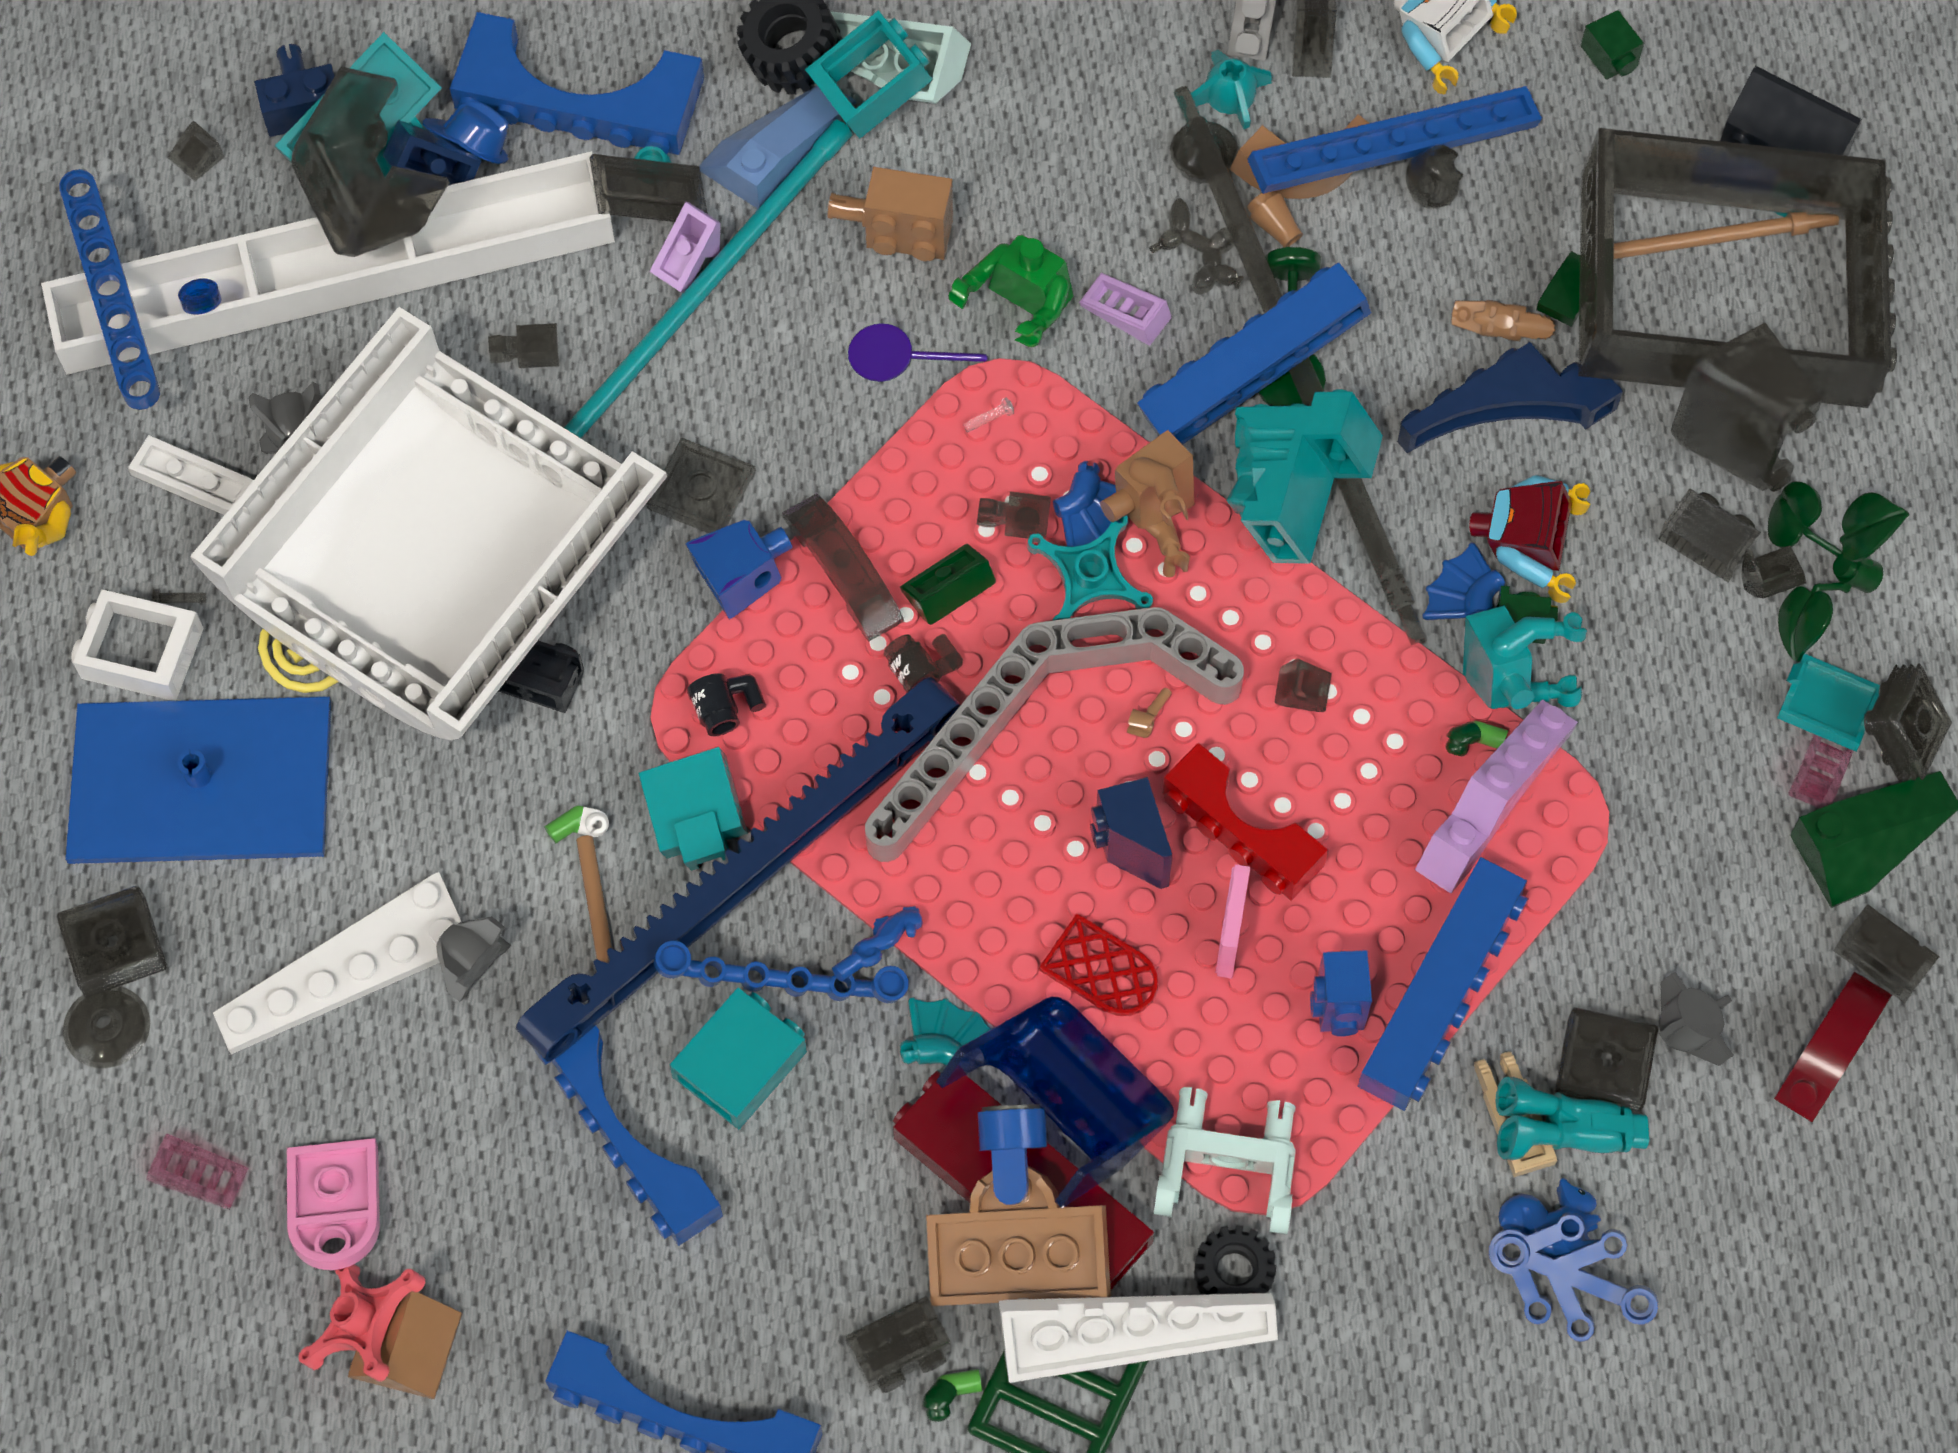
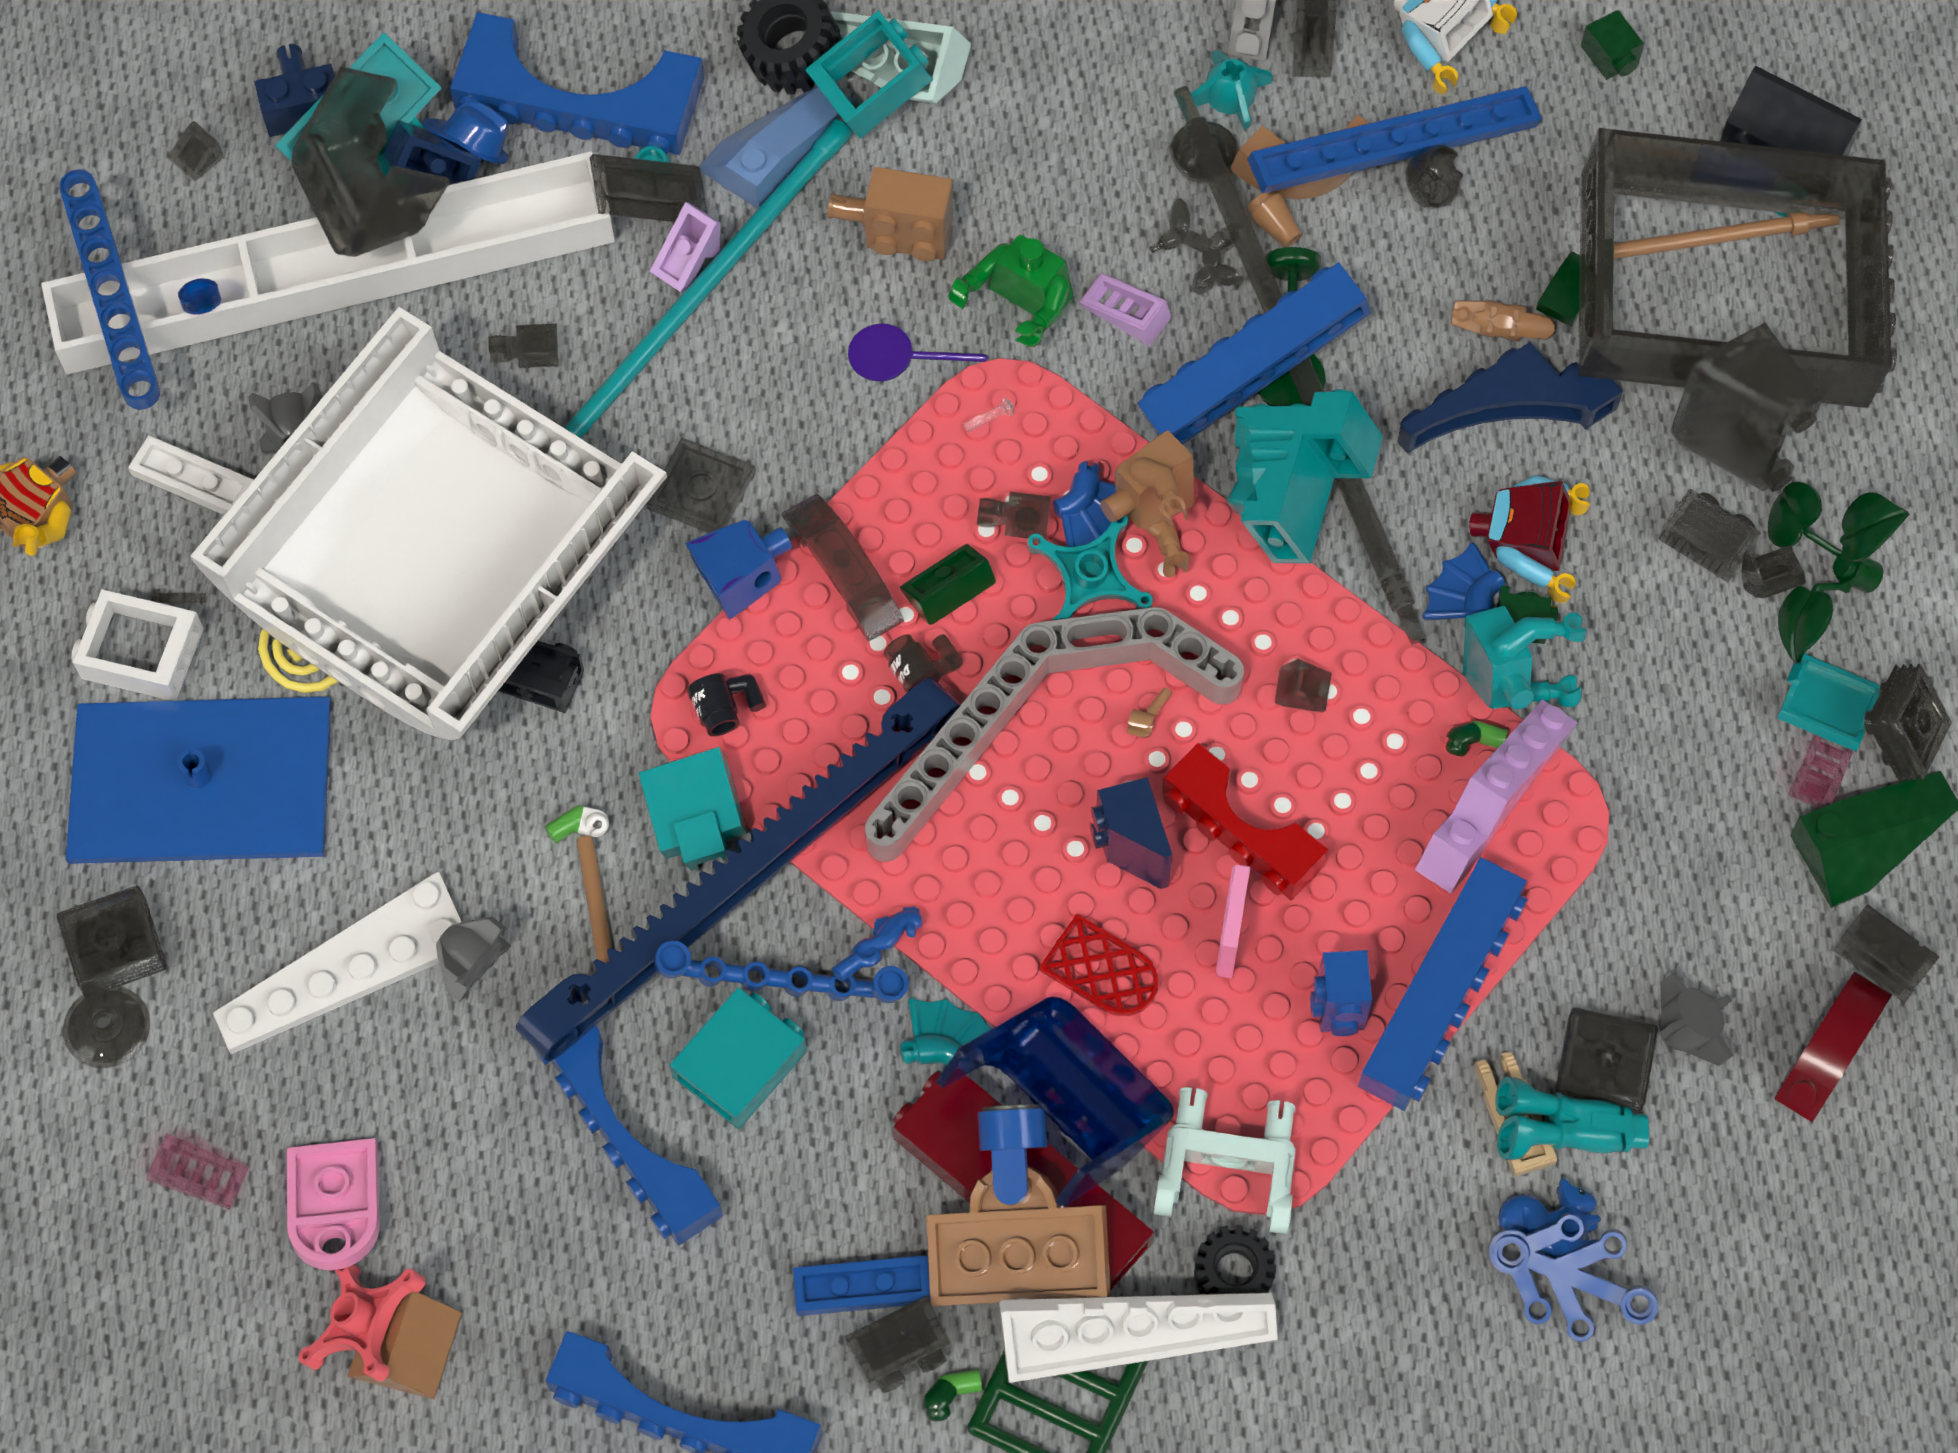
(861, 1285): none -> blue plate

